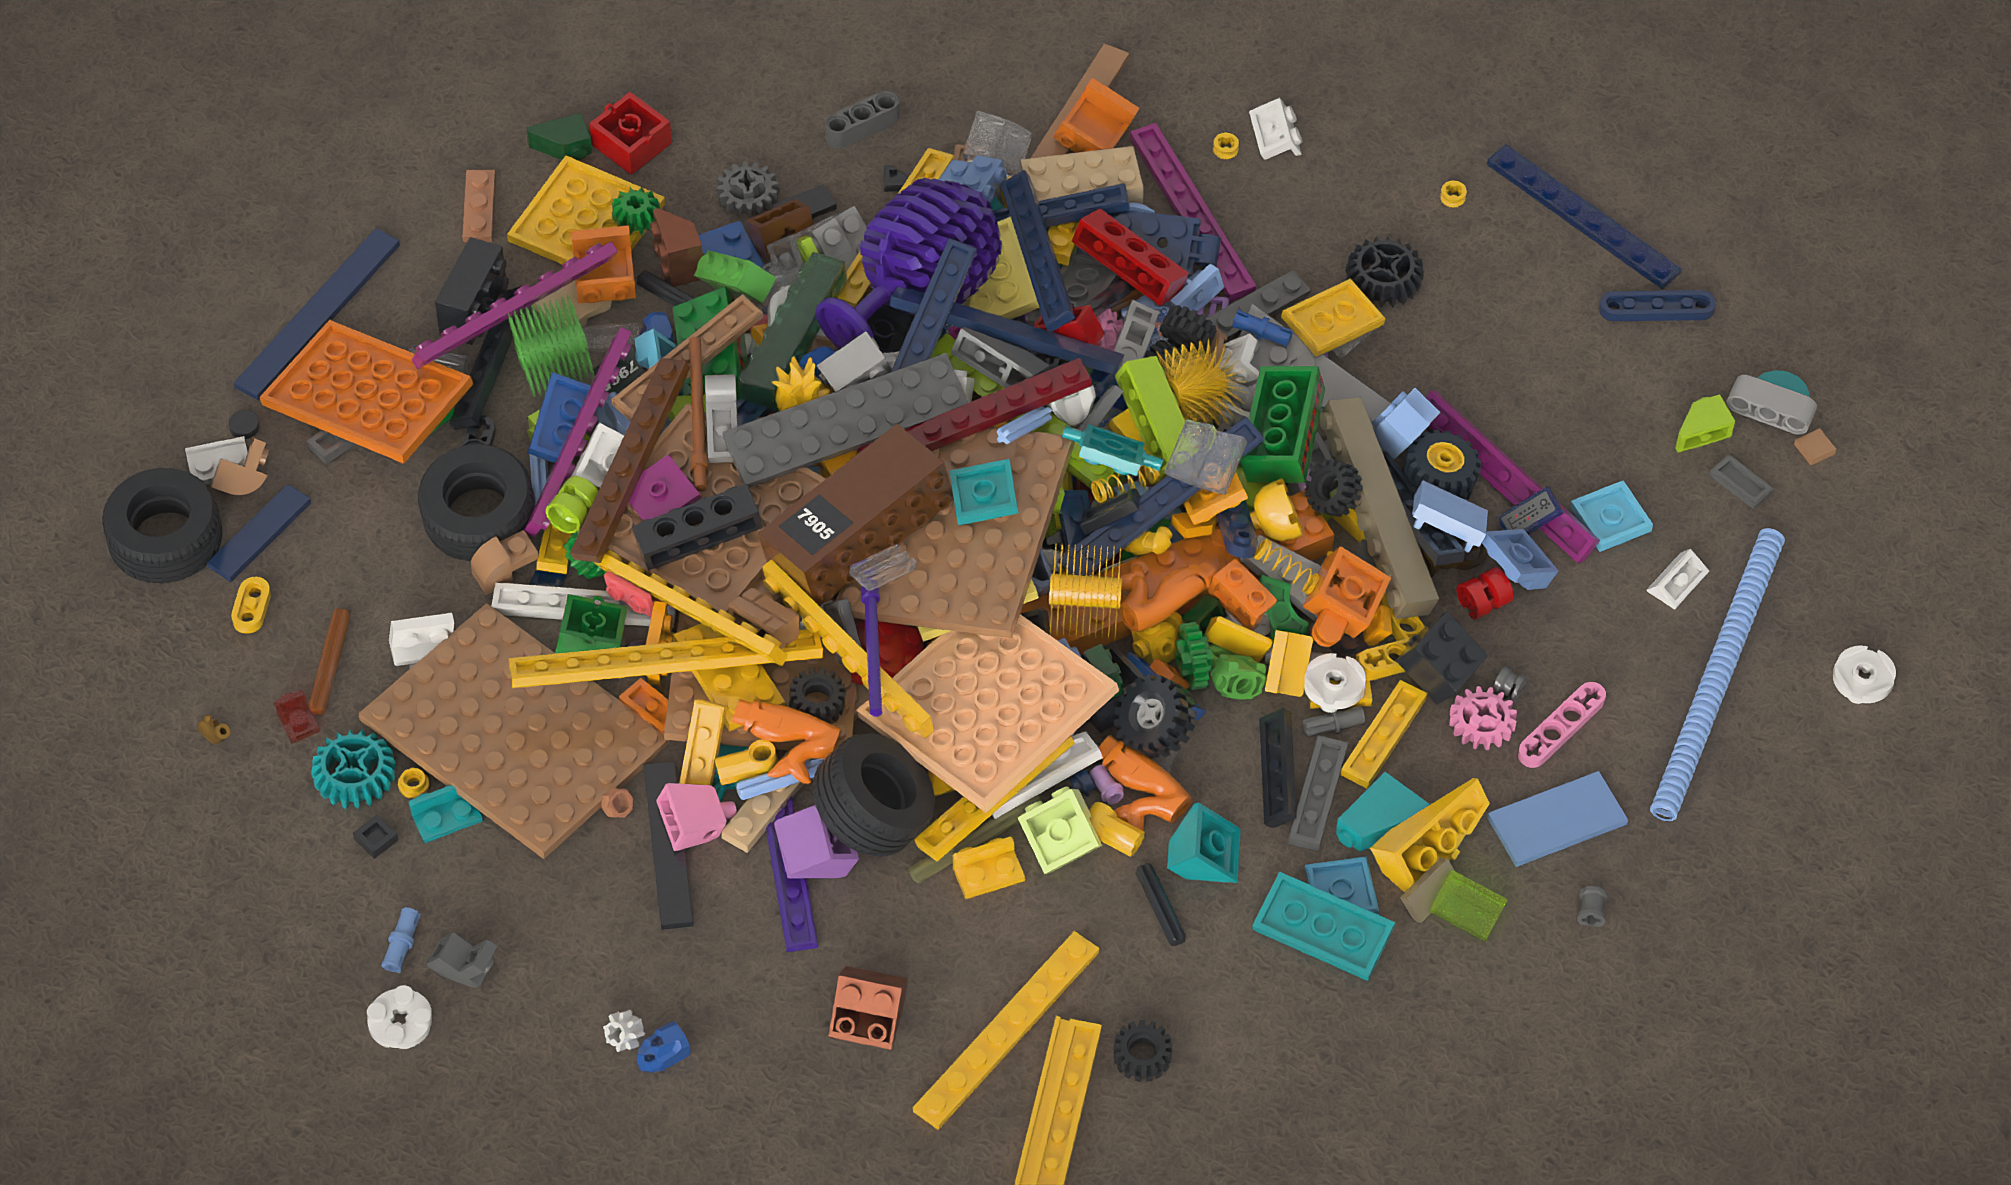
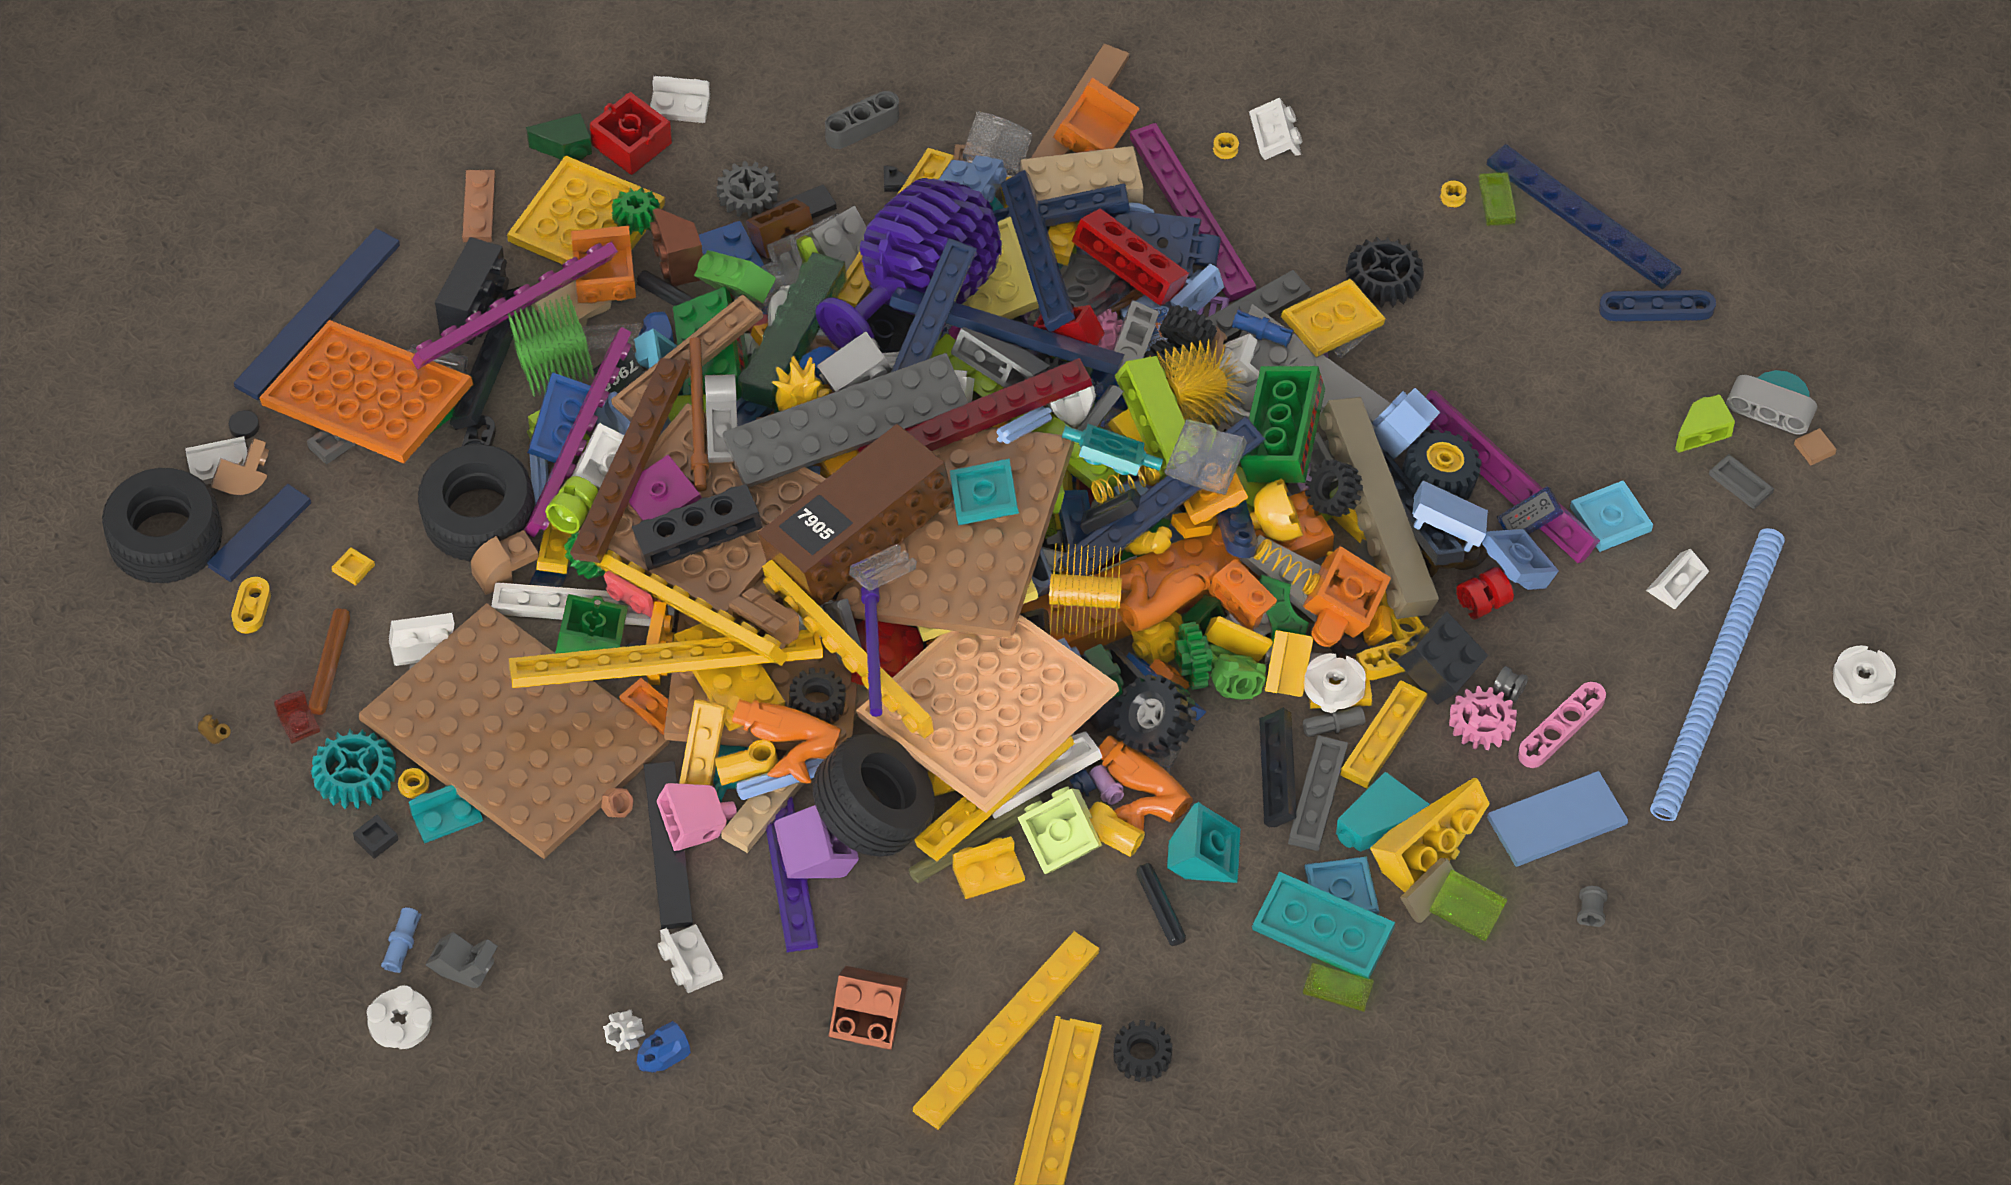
(353, 566): none -> yellow tile
(681, 98): none -> white bracket
(690, 957): none -> white bracket
(1338, 987): none -> clear neon green plate
(1497, 198): none -> clear neon green plate

